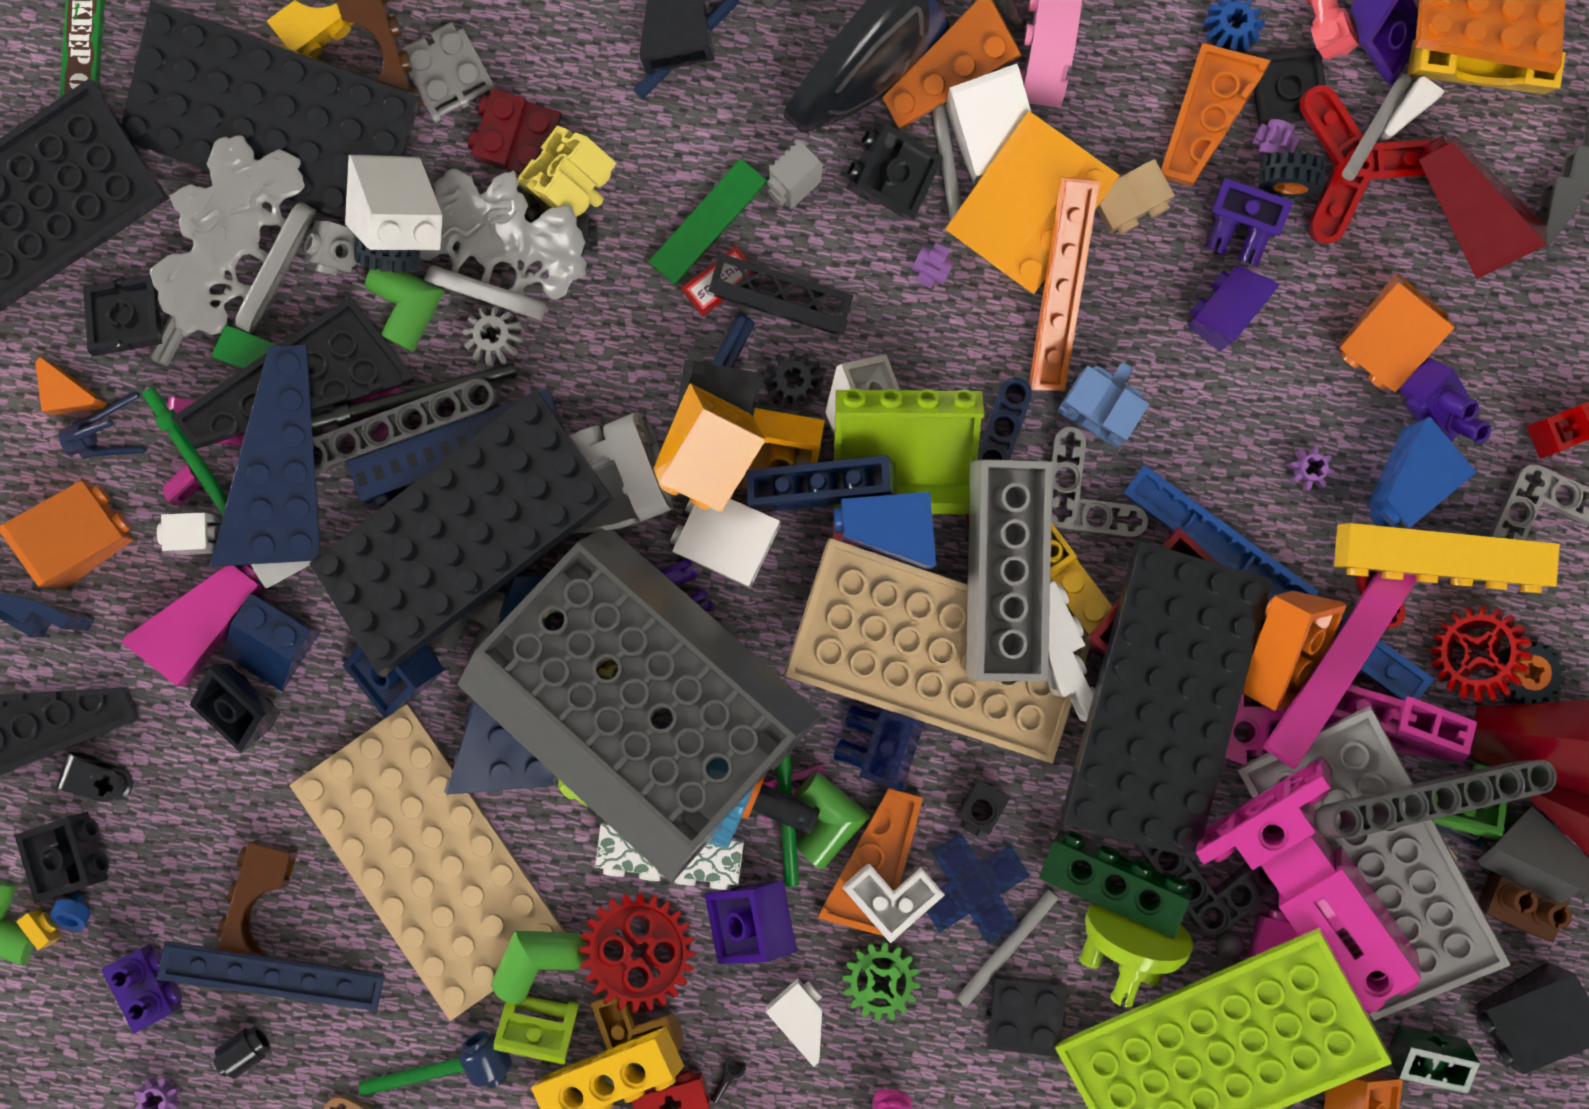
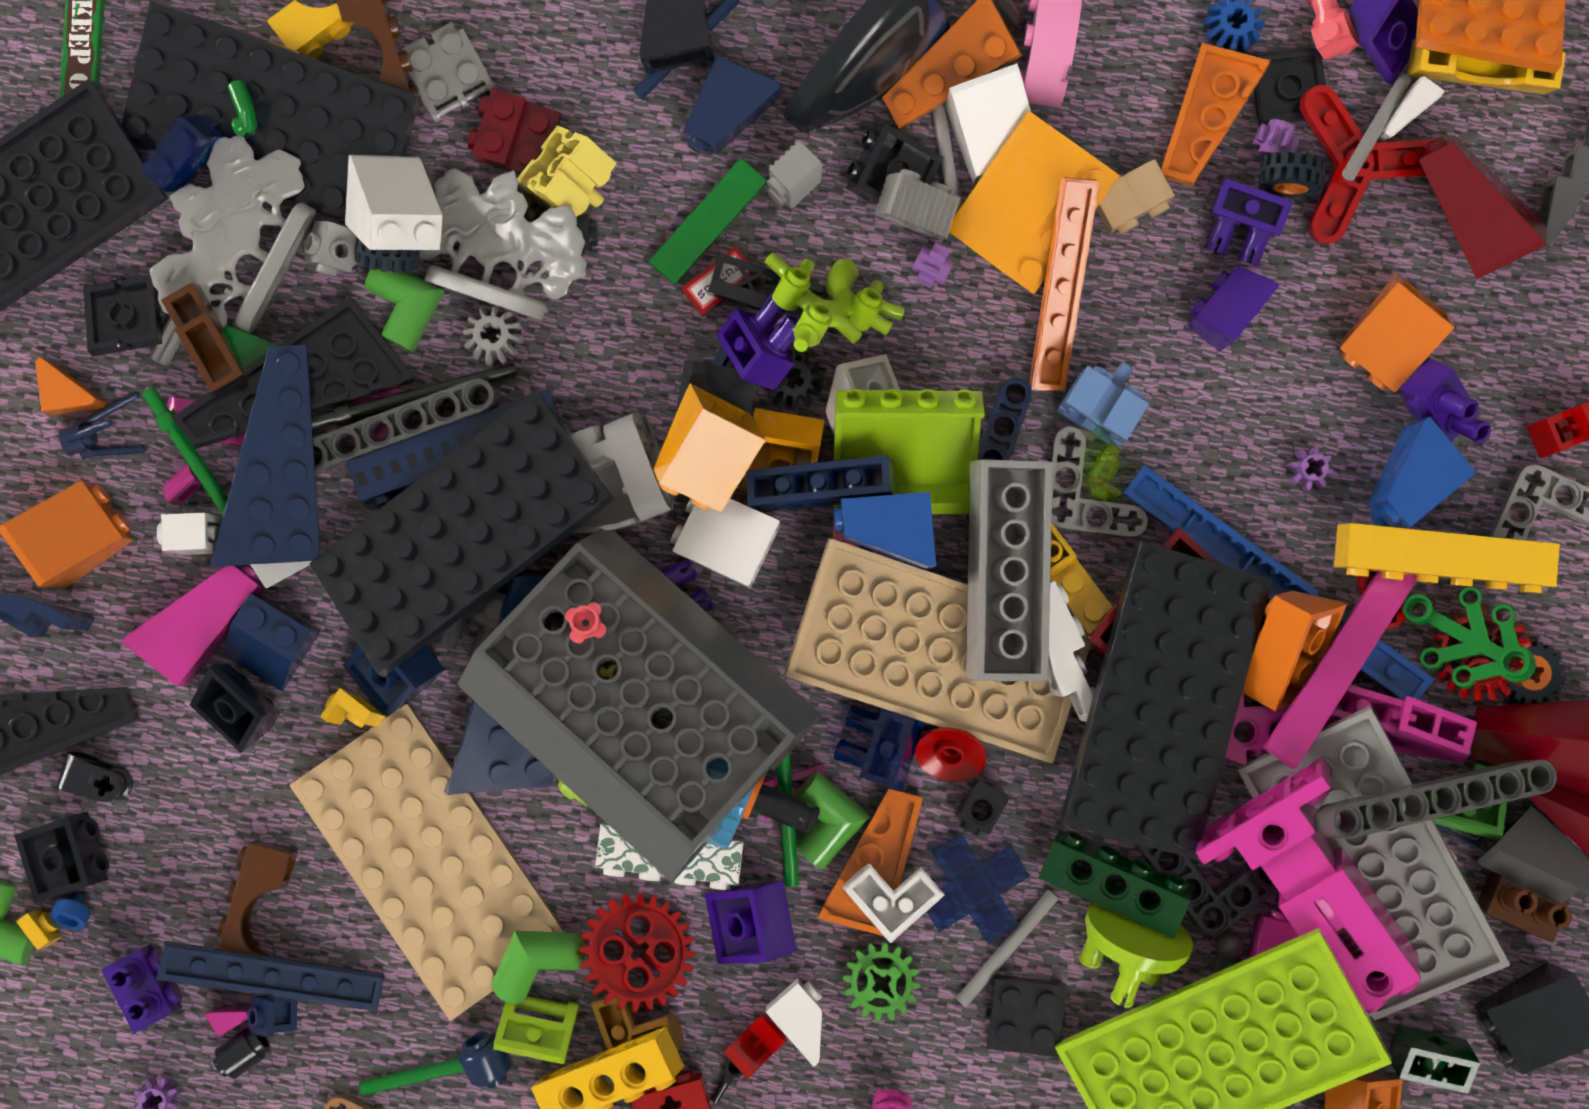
(180, 152): none -> clear blue brick
(203, 336): none -> reddish brown slope
(226, 1018): none -> dark pink slope
(242, 101): none -> green arm
(272, 1015): none -> dark blue bracket
(353, 707): none -> yellow bracket
(577, 615): none -> coral plate
(728, 105): none -> dark blue slope
(755, 1045): none -> red bracket
(757, 347): none -> dark purple brick
(844, 312): none -> lime plant
(917, 204): none -> light grey brick
(950, 754): none -> red dish
(1104, 467): none -> clear neon green bracket
(1473, 641): none -> green plant

